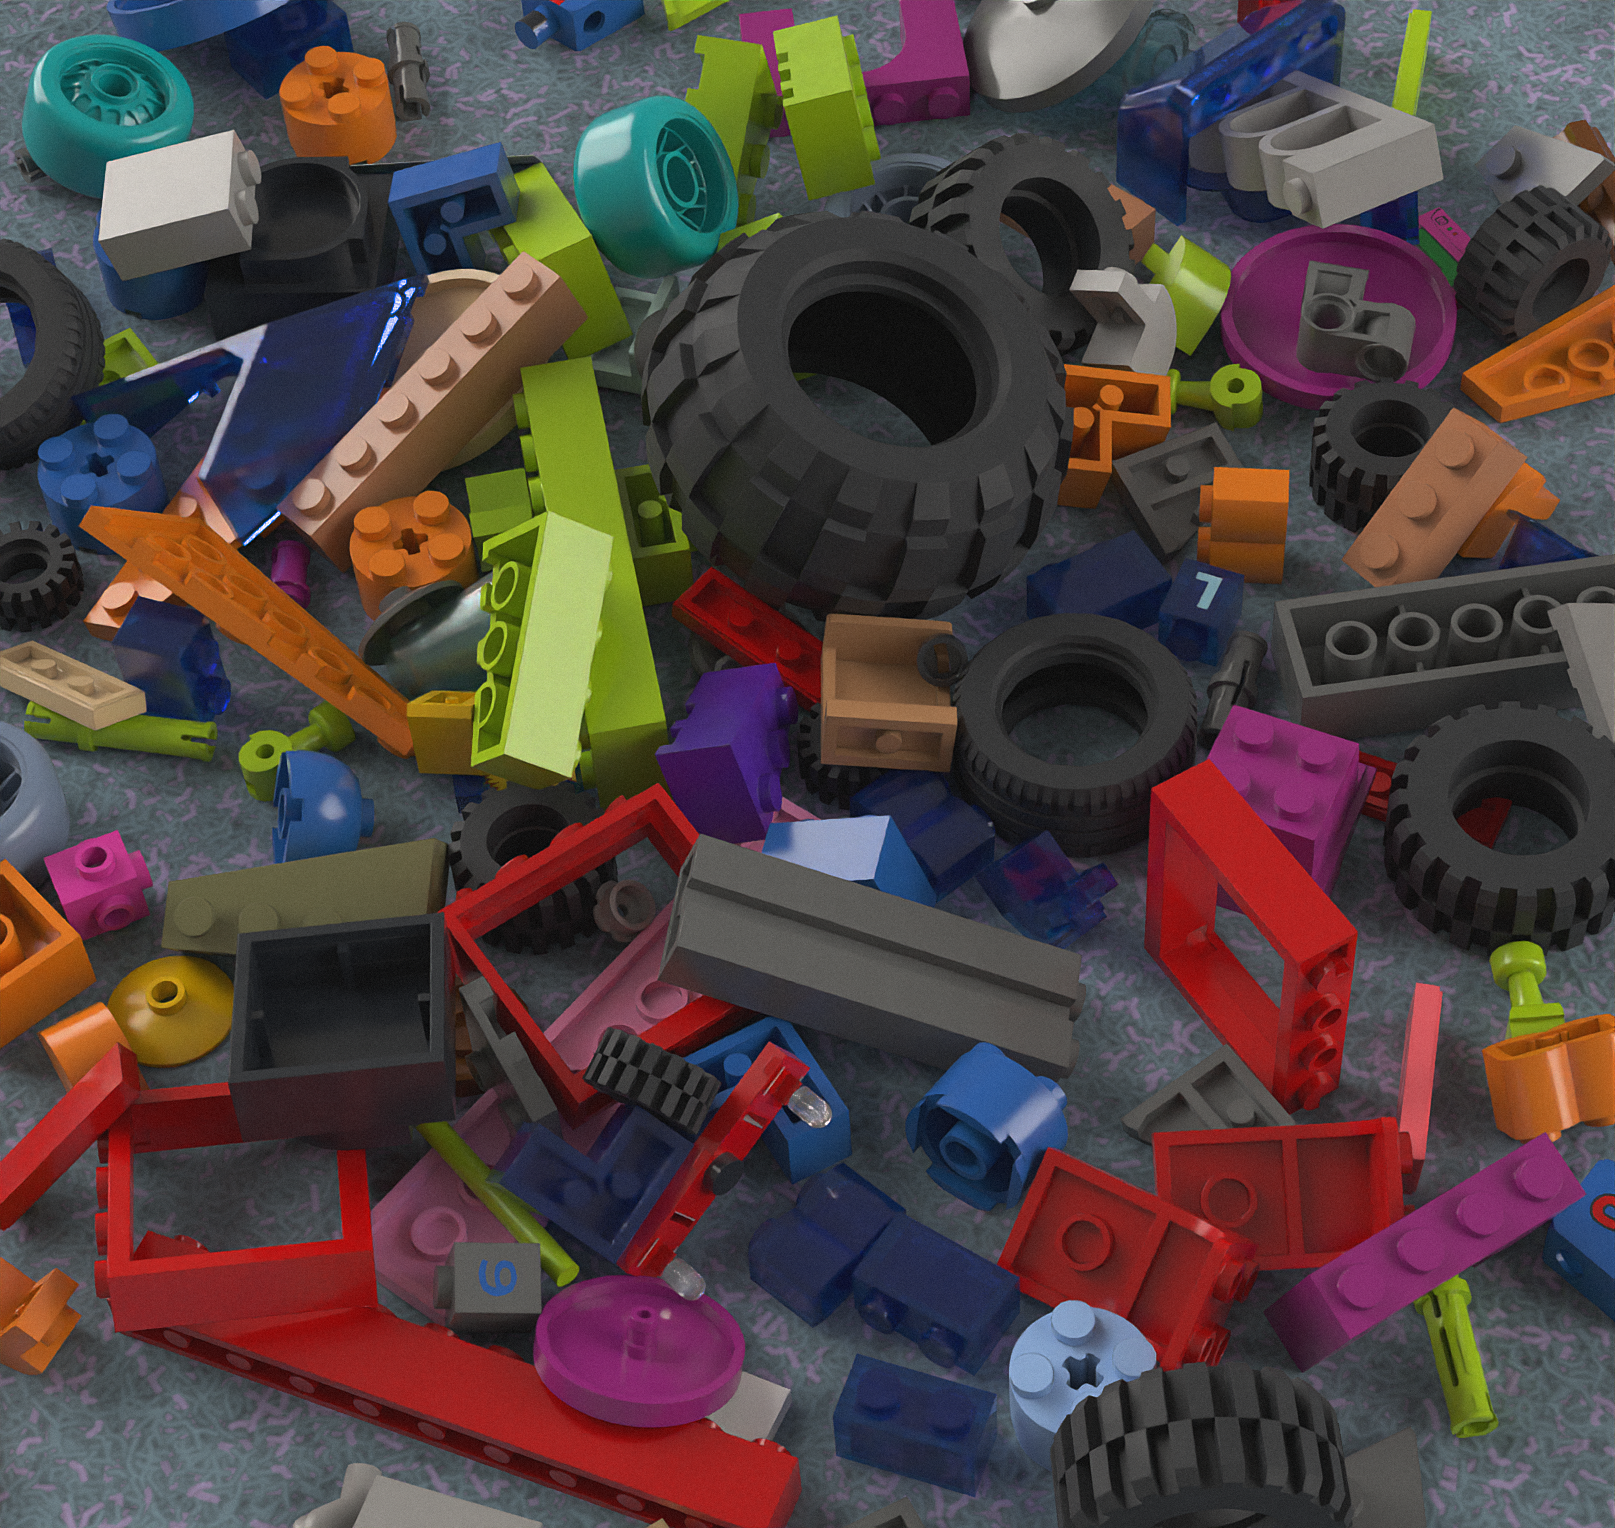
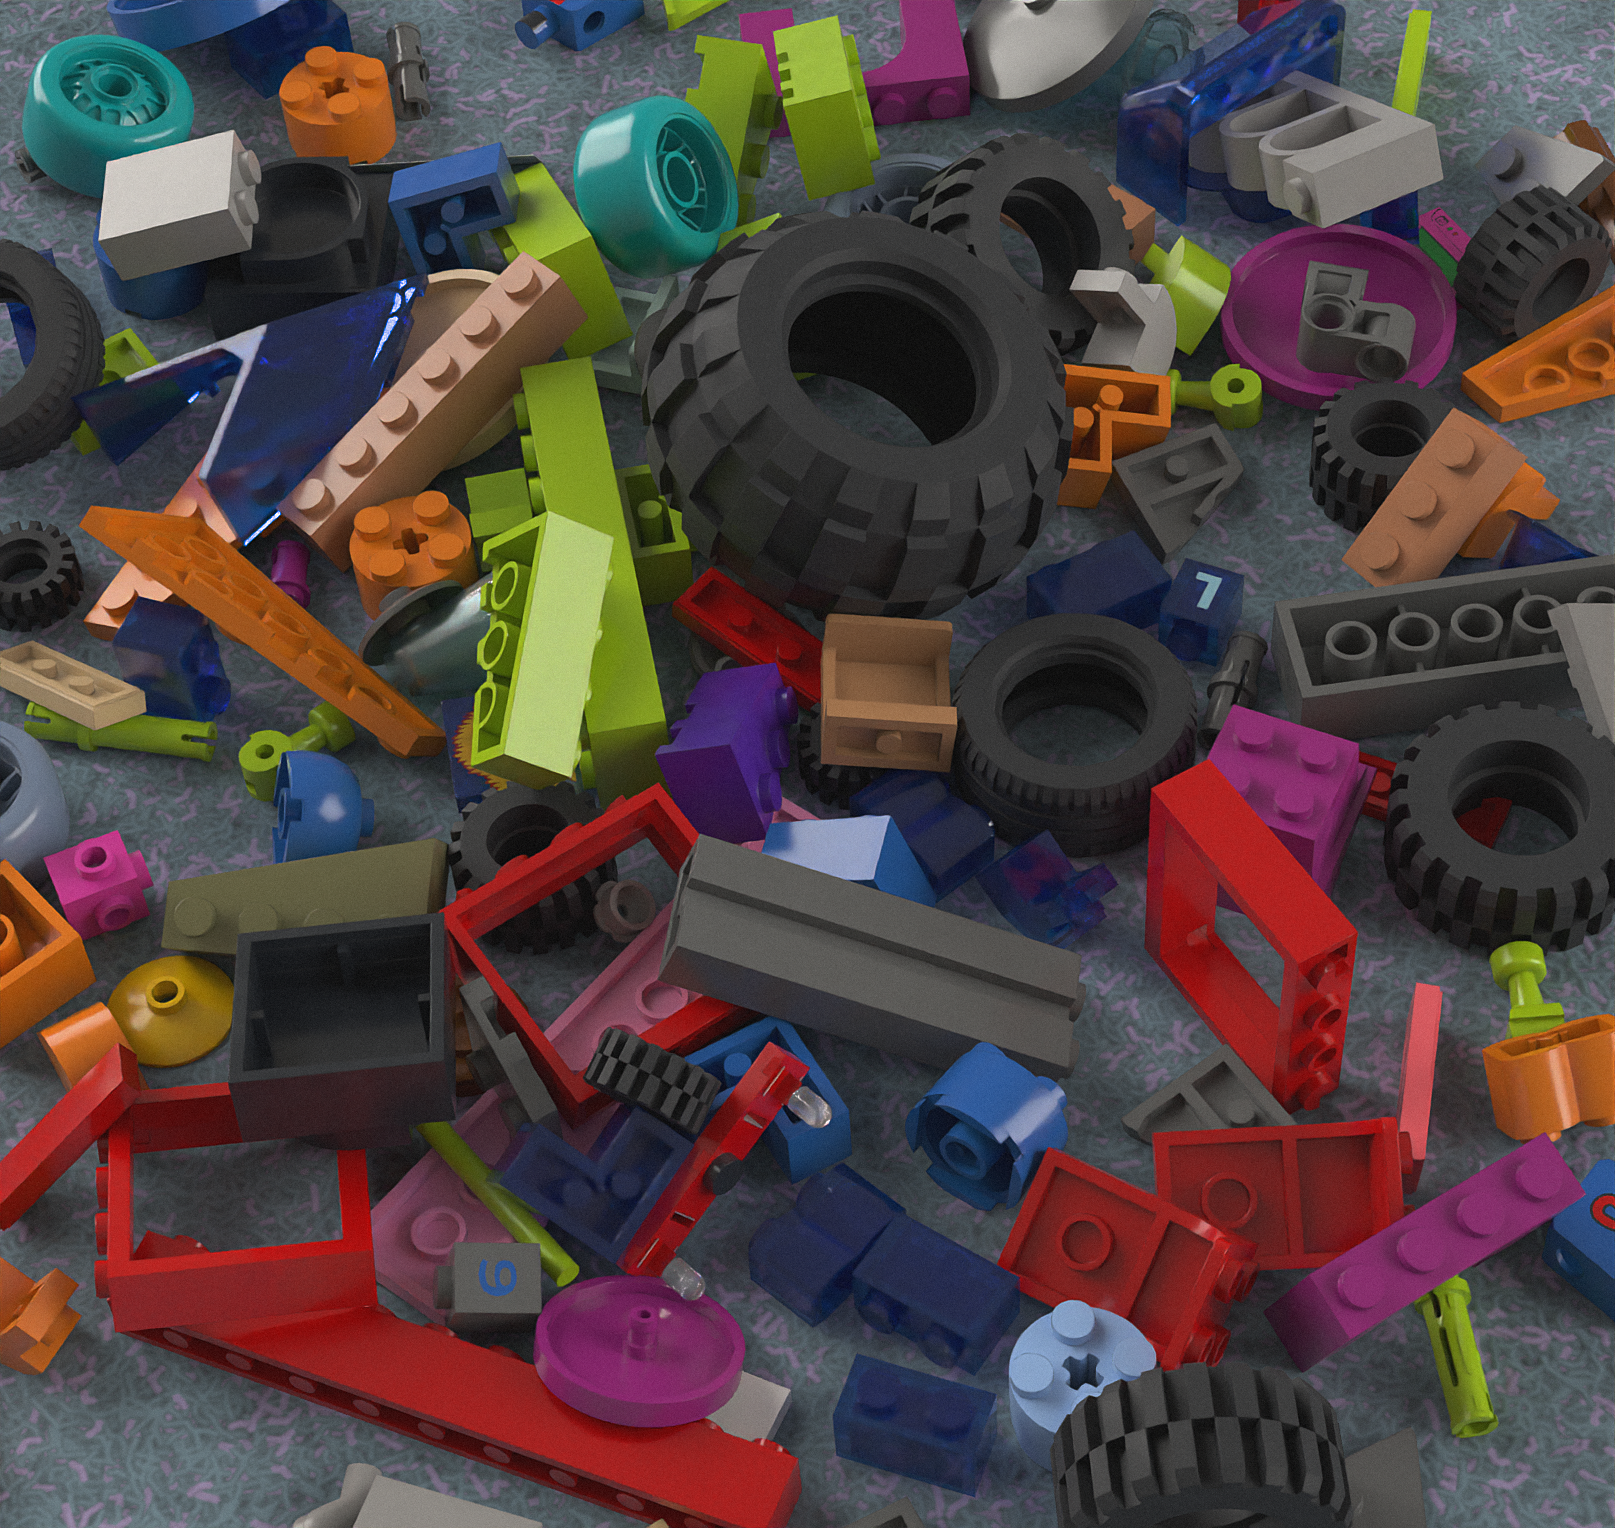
(102, 467): blue brick -> none
(443, 732): yellow slope -> none
(928, 662): black hinge -> none
(1246, 522): orange brick -> none

